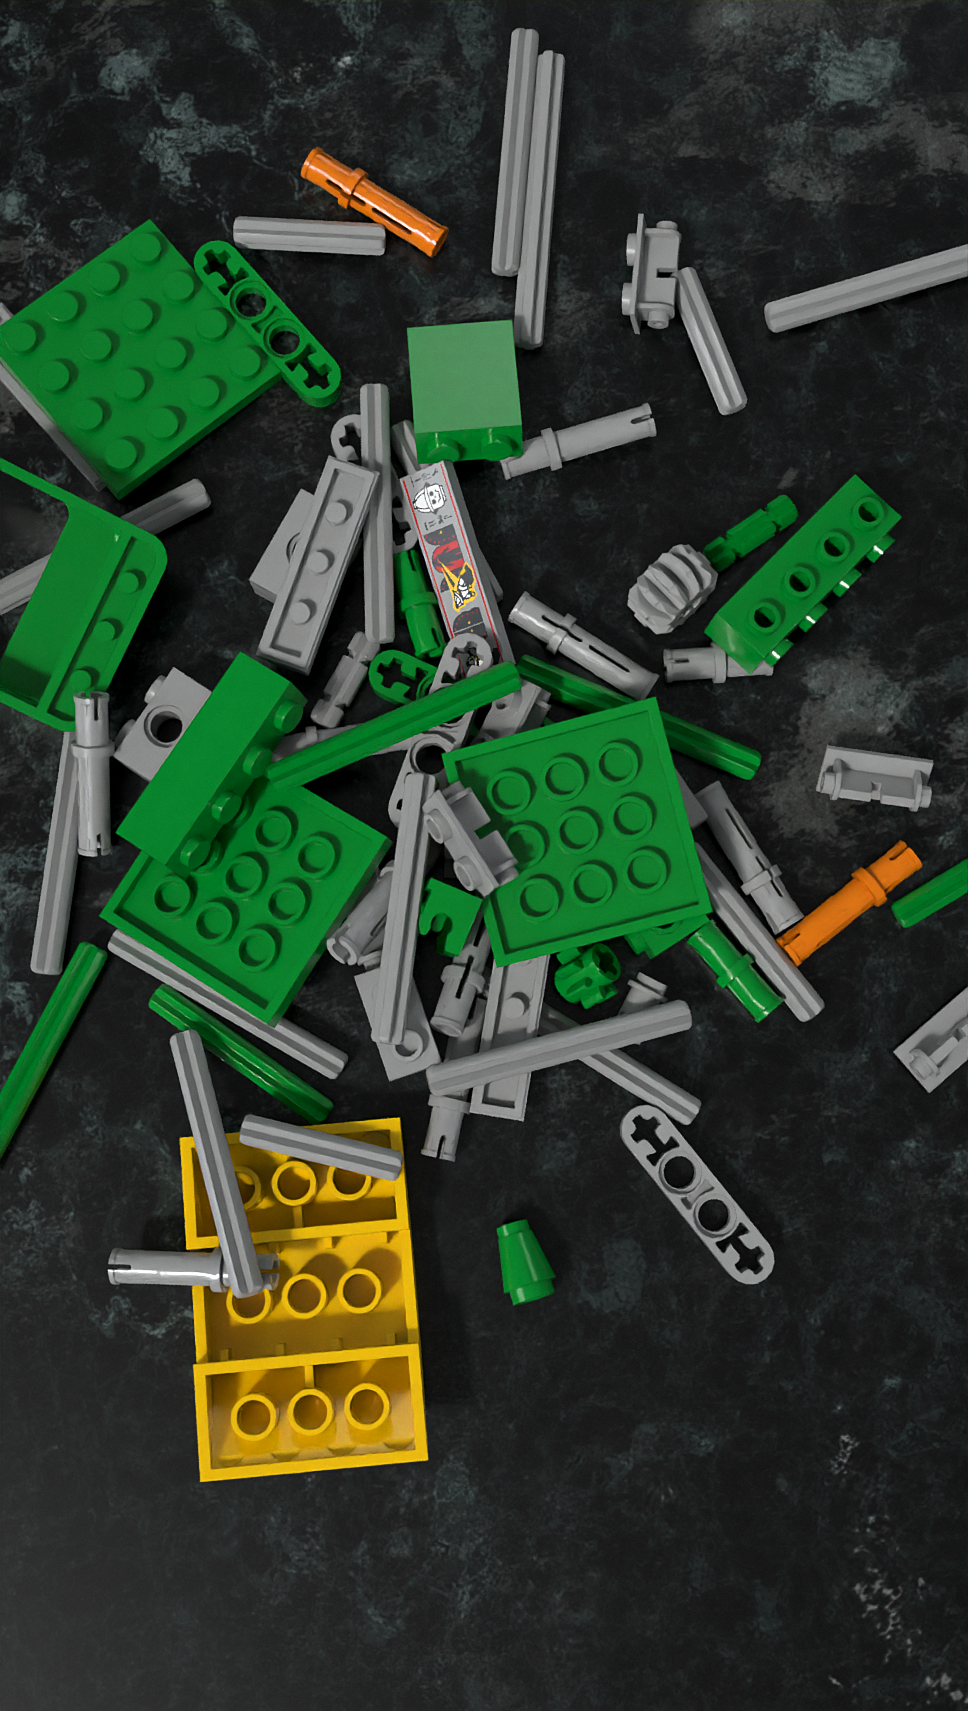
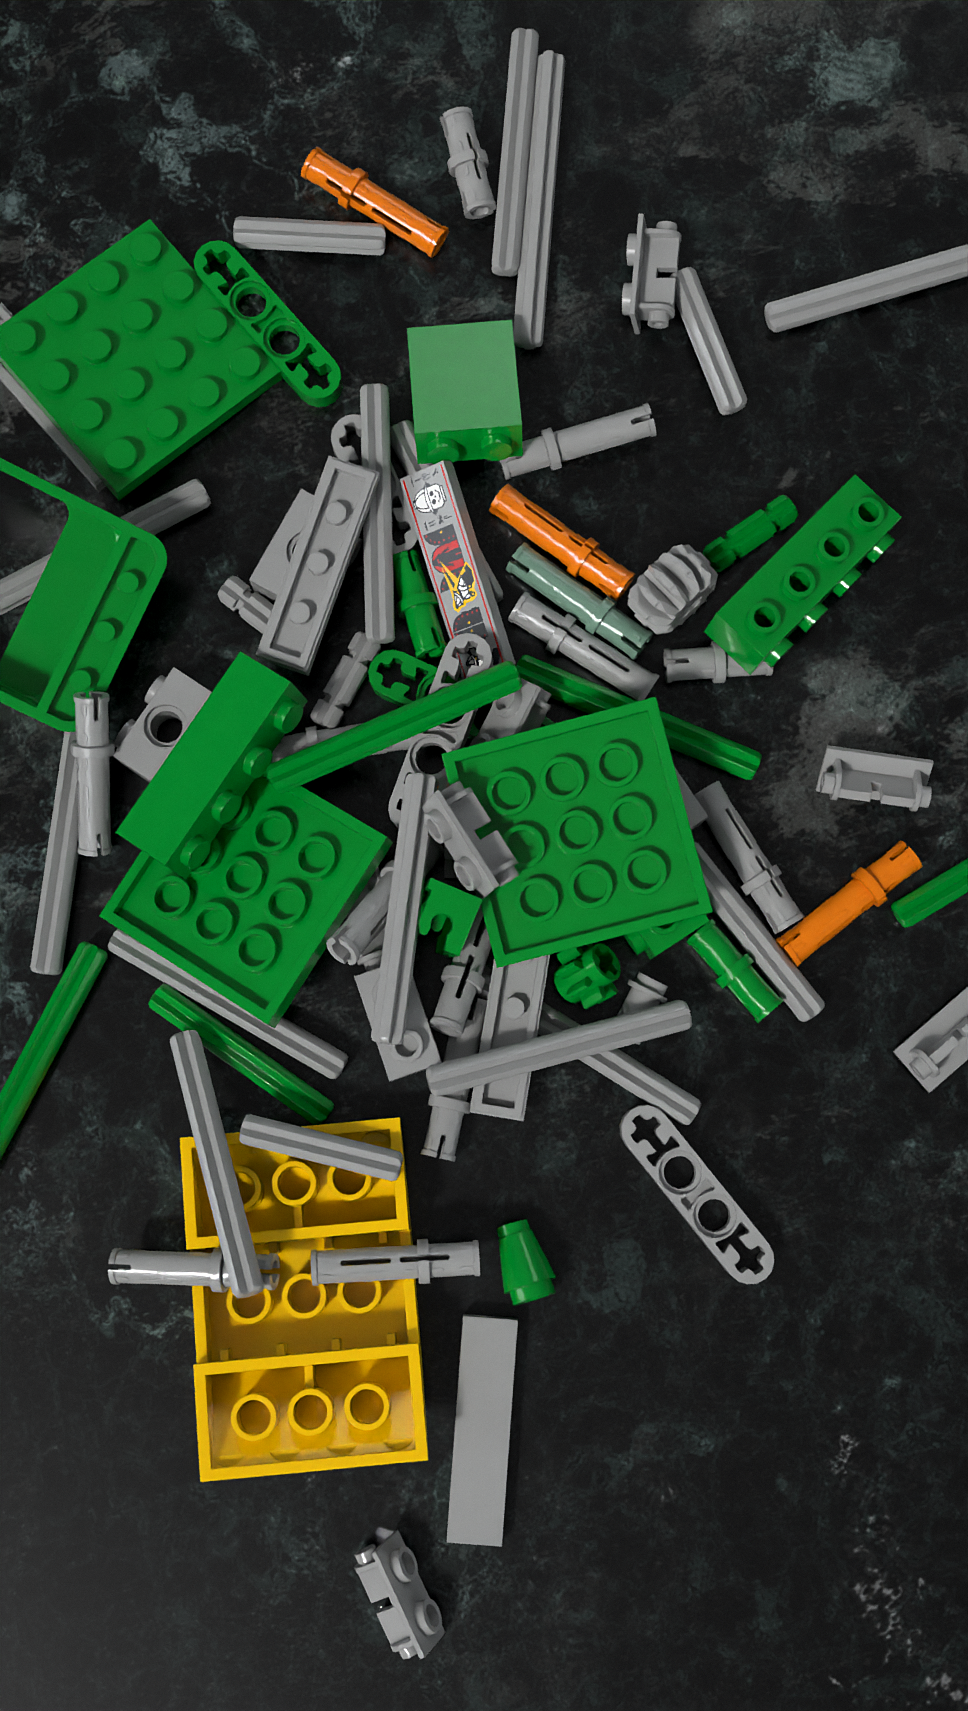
(251, 607): none -> light grey axle
(399, 1261): none -> light grey pin
(413, 1619): none -> light grey hinge
(468, 162): none -> light grey pin
(482, 1430): none -> light grey tile
(571, 549): none -> orange pin
(579, 601): none -> sand green pin

